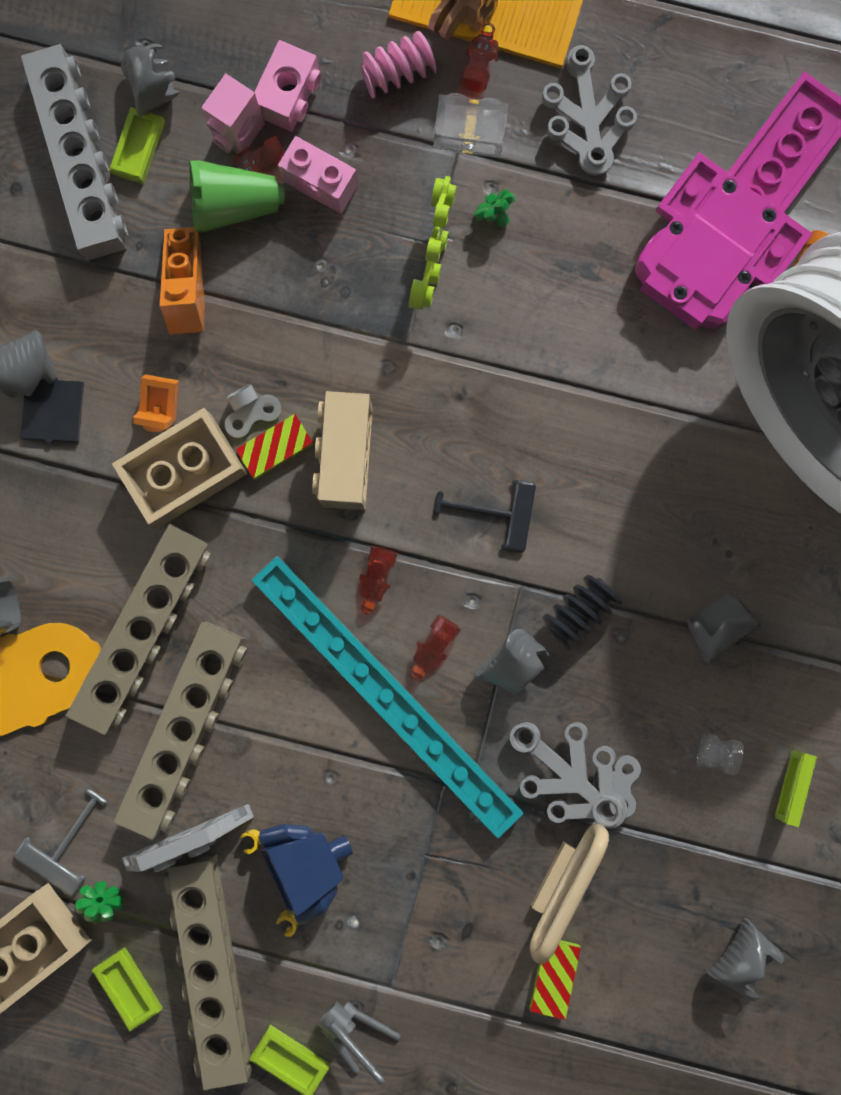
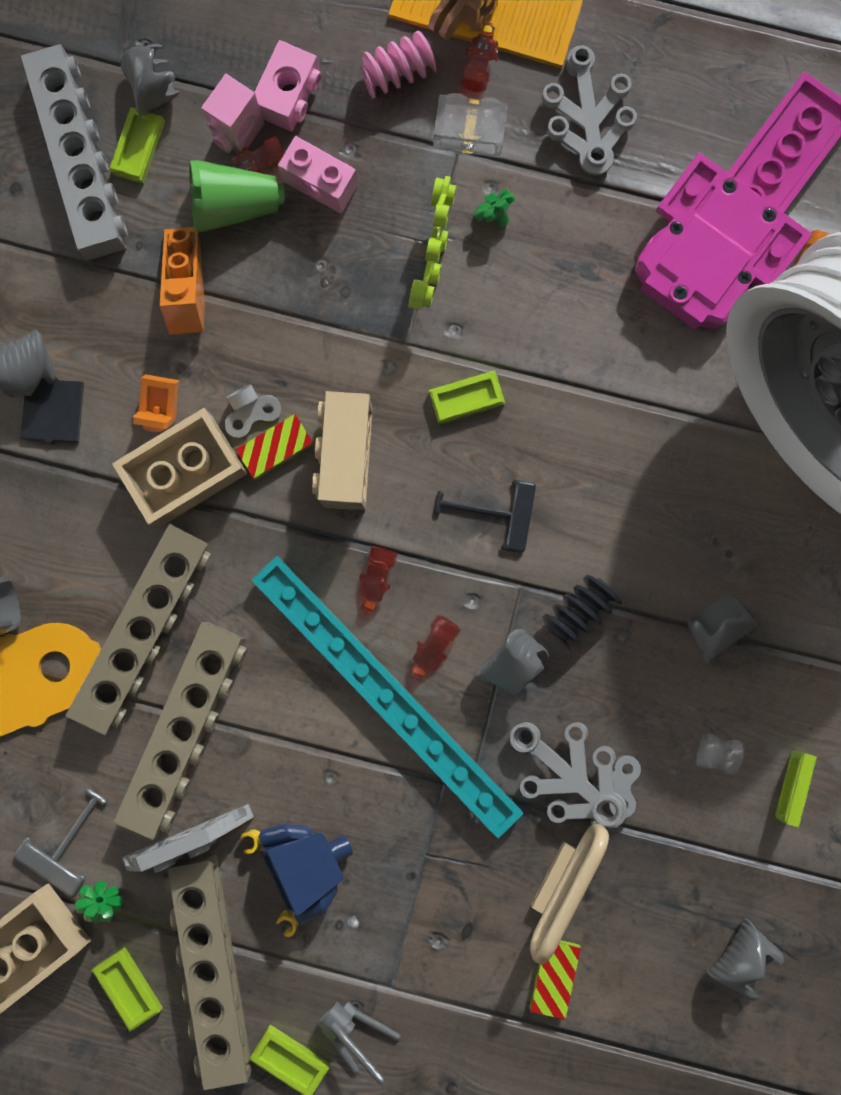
(466, 397): none -> lime tile

